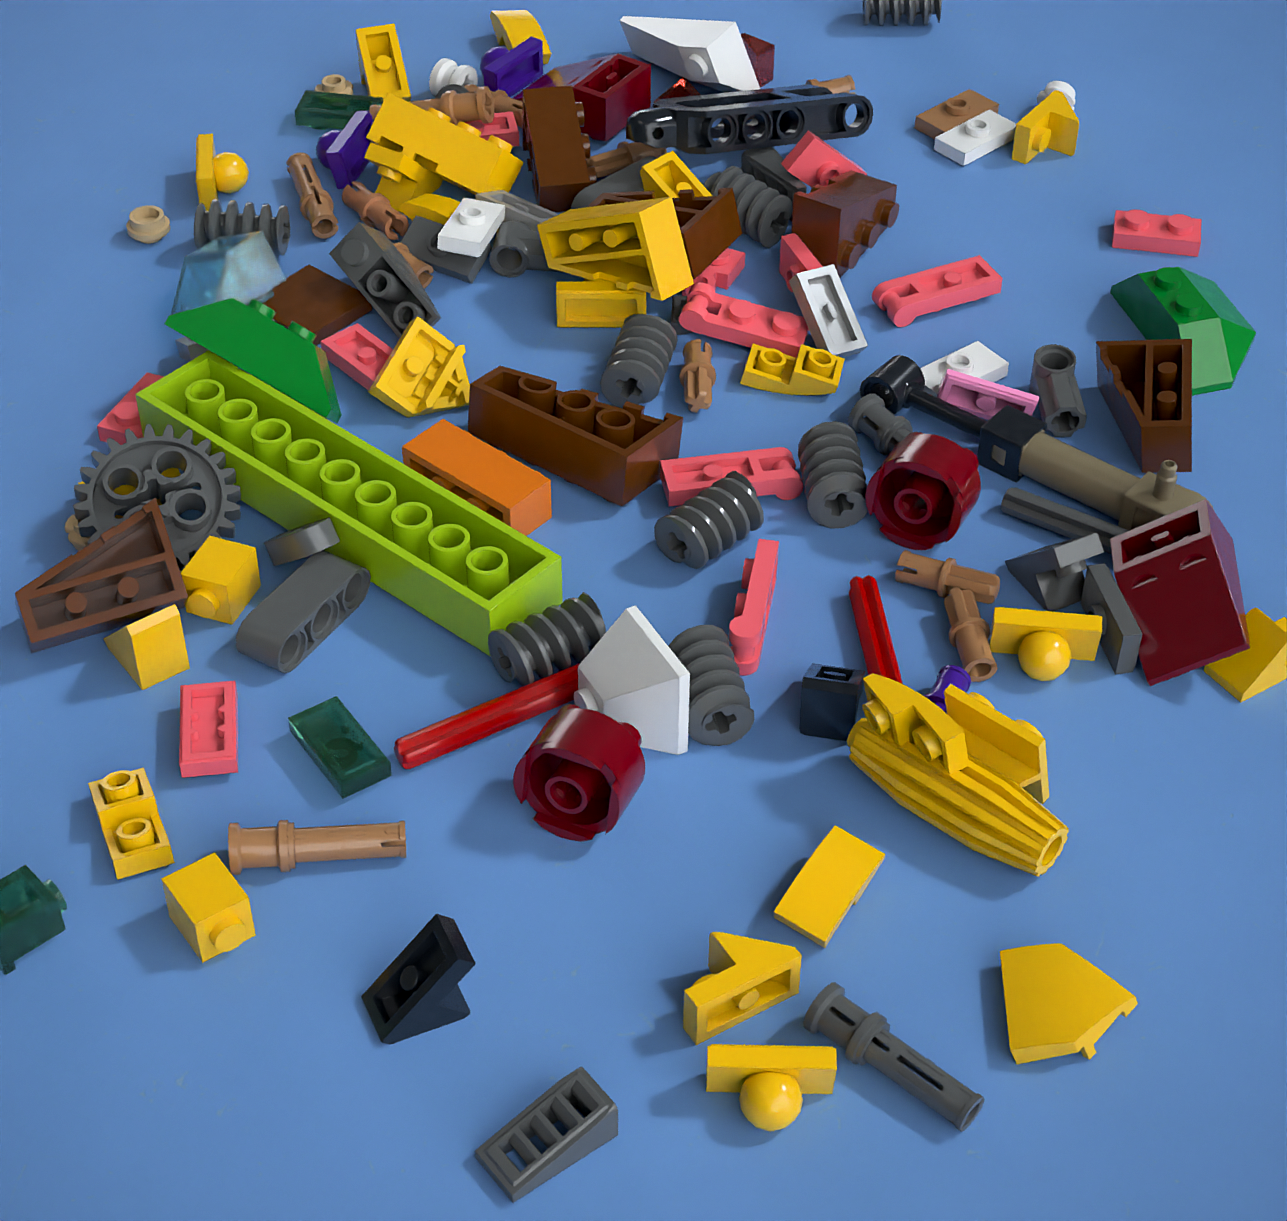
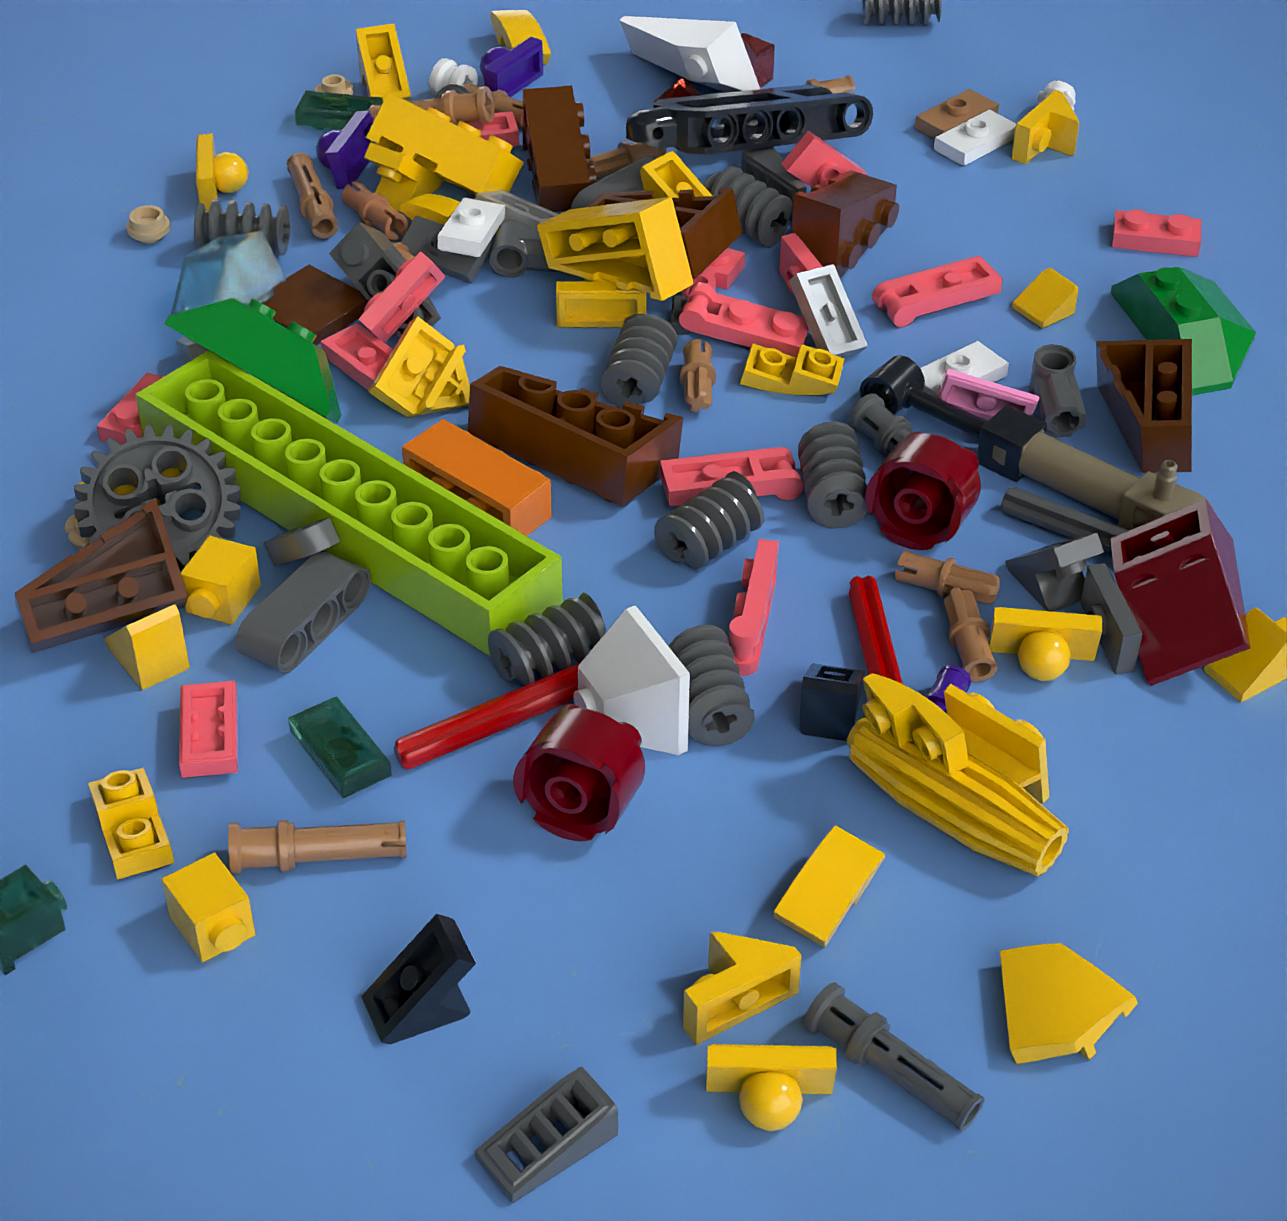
(411, 286): none -> coral plate
(608, 89): dark red slope -> none
(1047, 299): none -> yellow slope

